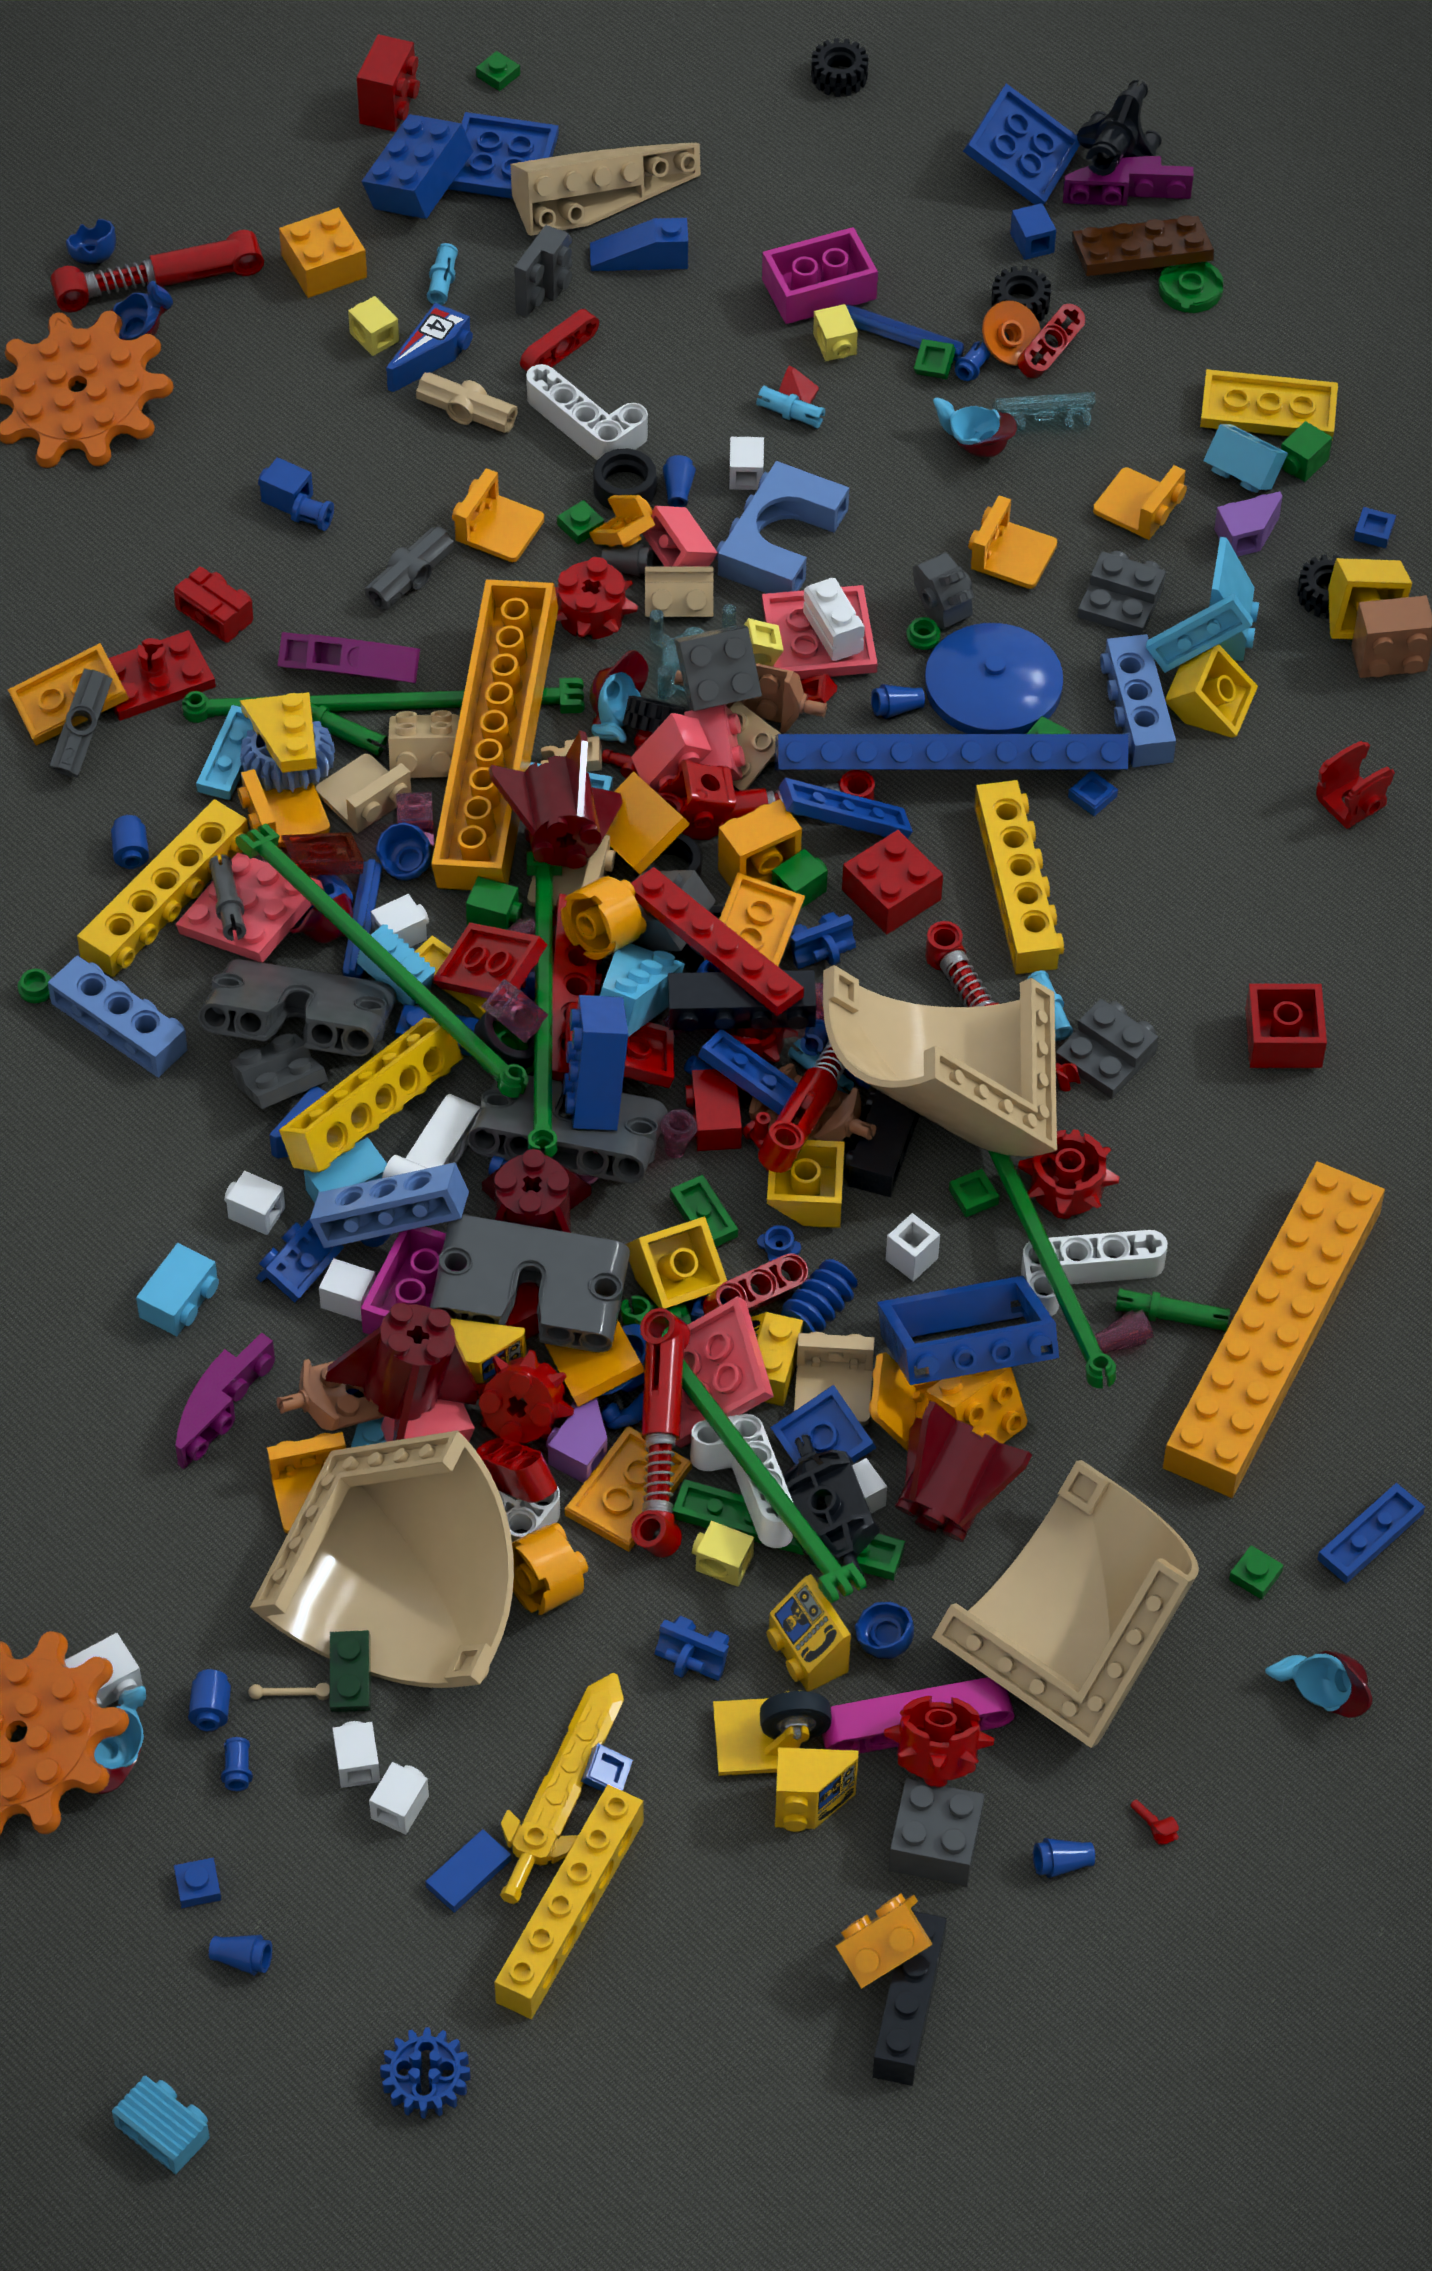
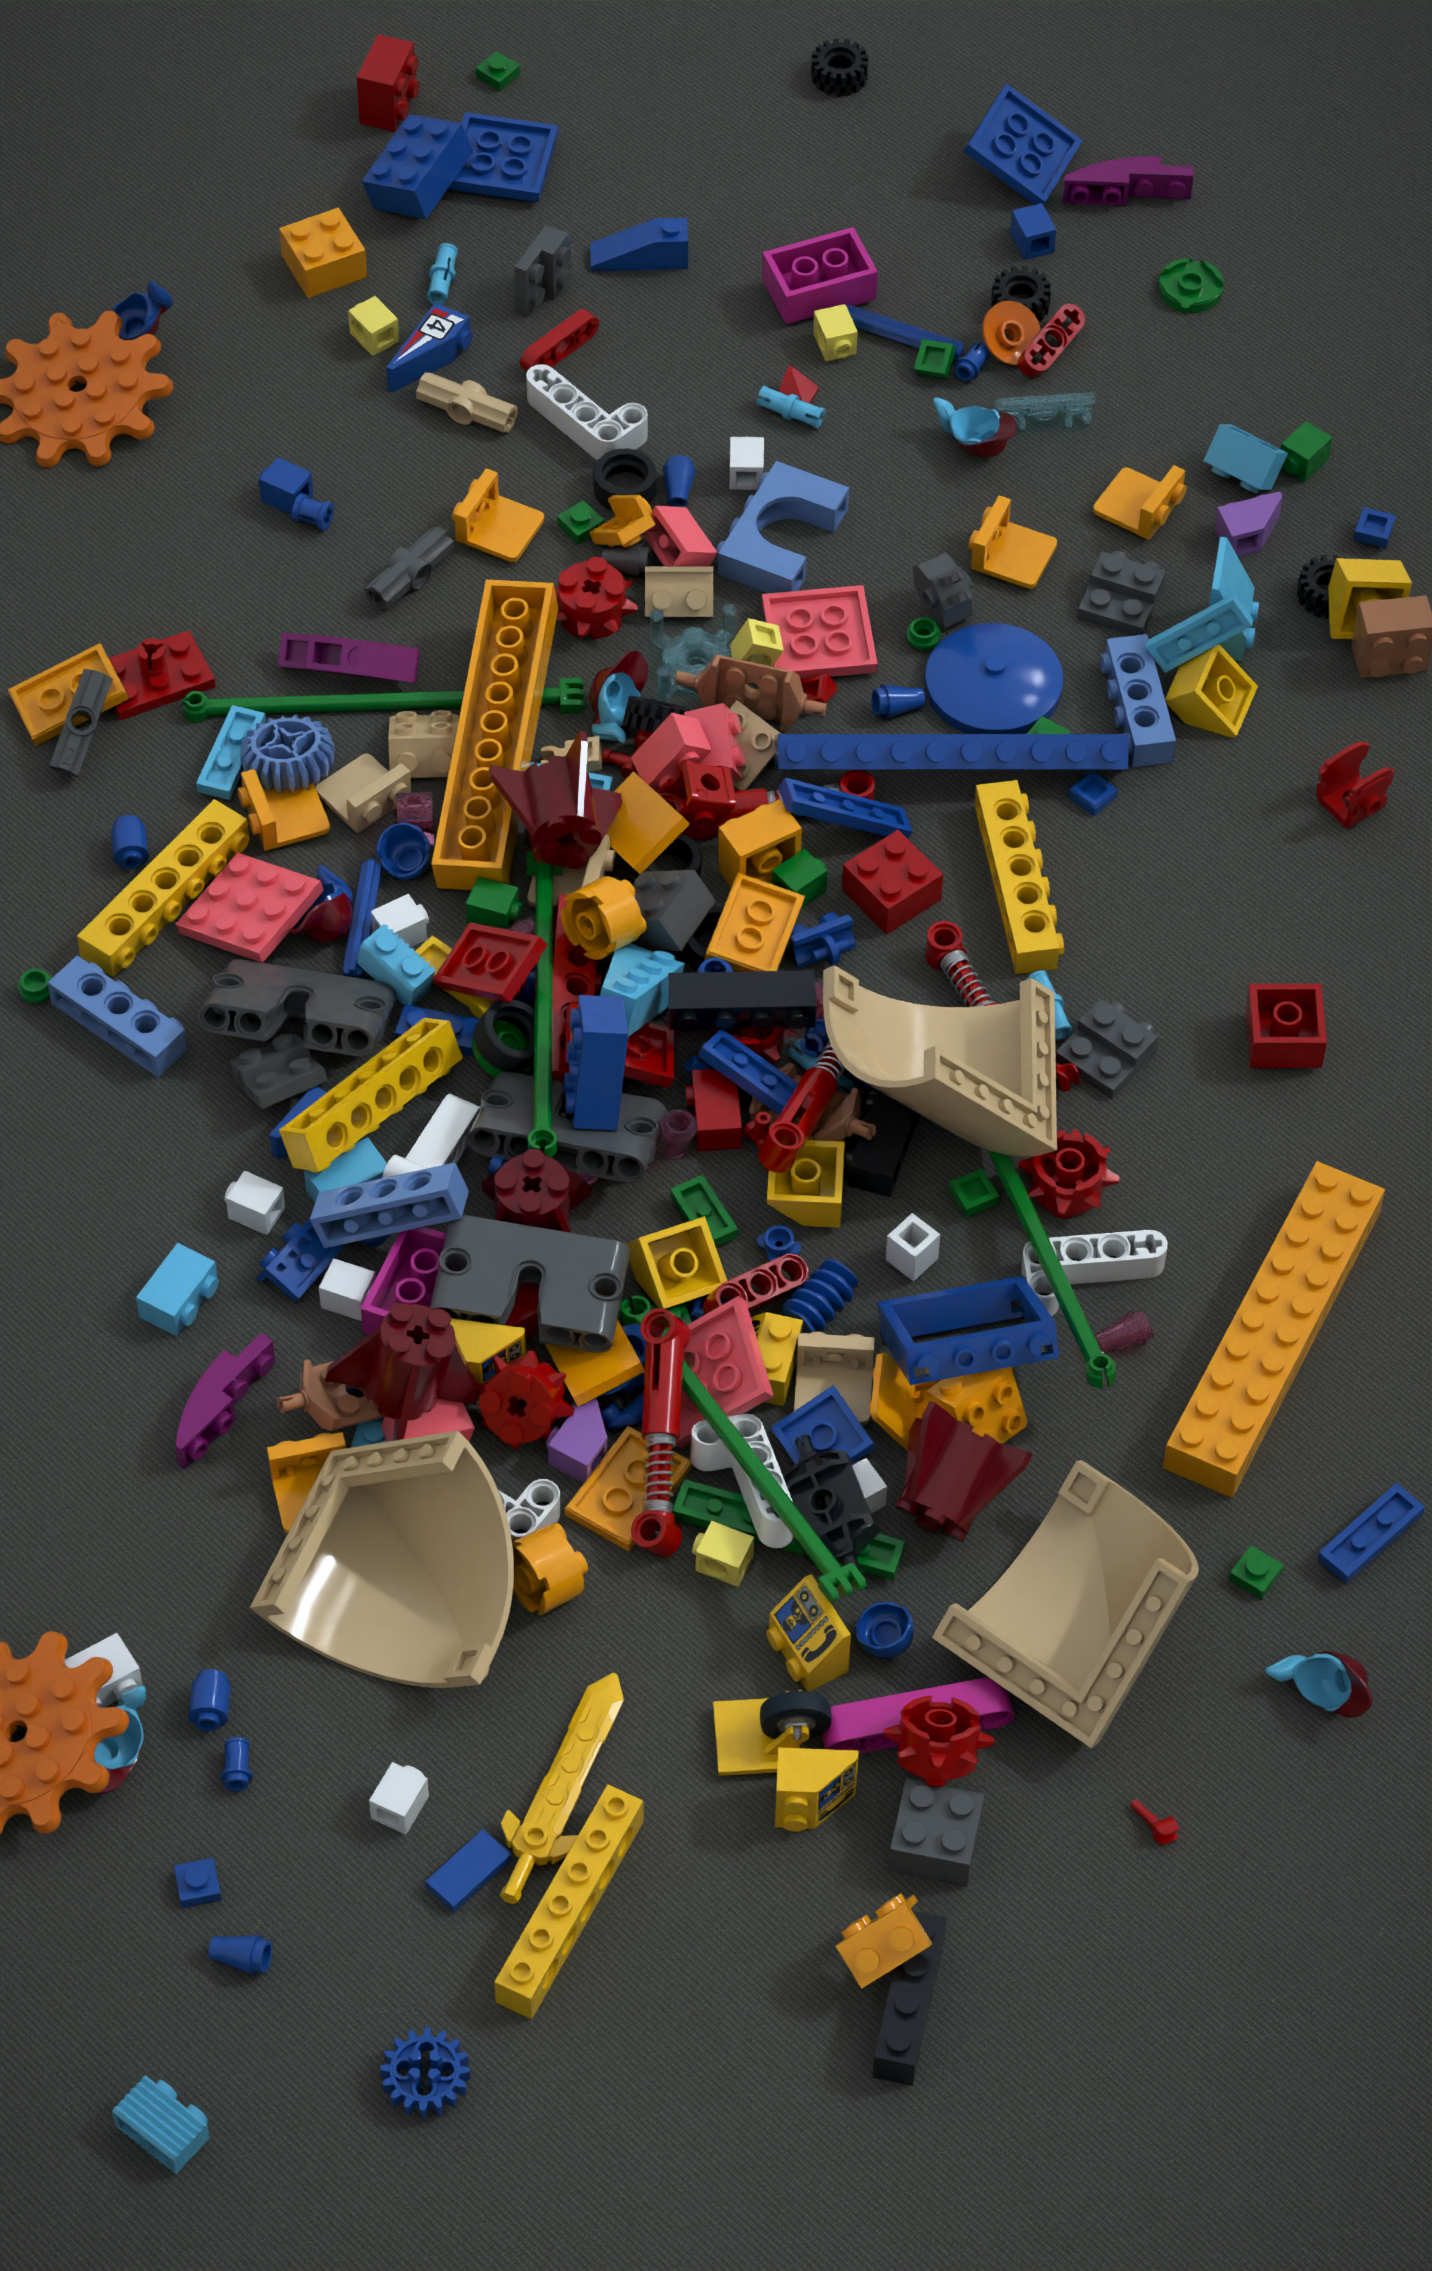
(92, 244): blue hair -> none
(214, 604): red brick -> none
(228, 906): dark grey pin -> none
(236, 254): red piece -> none
(264, 842): green hinge -> none
(286, 729): yellow wing -> none
(321, 1691): tan hinge -> none
(324, 853): clear red tile -> none
(348, 730): green pin -> none
(350, 1671): dark green plate -> none
(356, 1754): white brick -> none
(504, 1005): clear pink brick -> none
(517, 1469): red beam -> none
(596, 184): tan wedge -> none
(606, 1768): tile -> none
(692, 1650): blue hips -> none
(716, 942): red plate -> none
(718, 667): dark grey brick -> none
(833, 619): white brick -> none
(1059, 1857): blue cone -> none
(1118, 132): black wheel -> none
(1142, 245): reddish brown plate -> none
(1172, 1309): green pin -> none
(1267, 403): yellow plate -> none

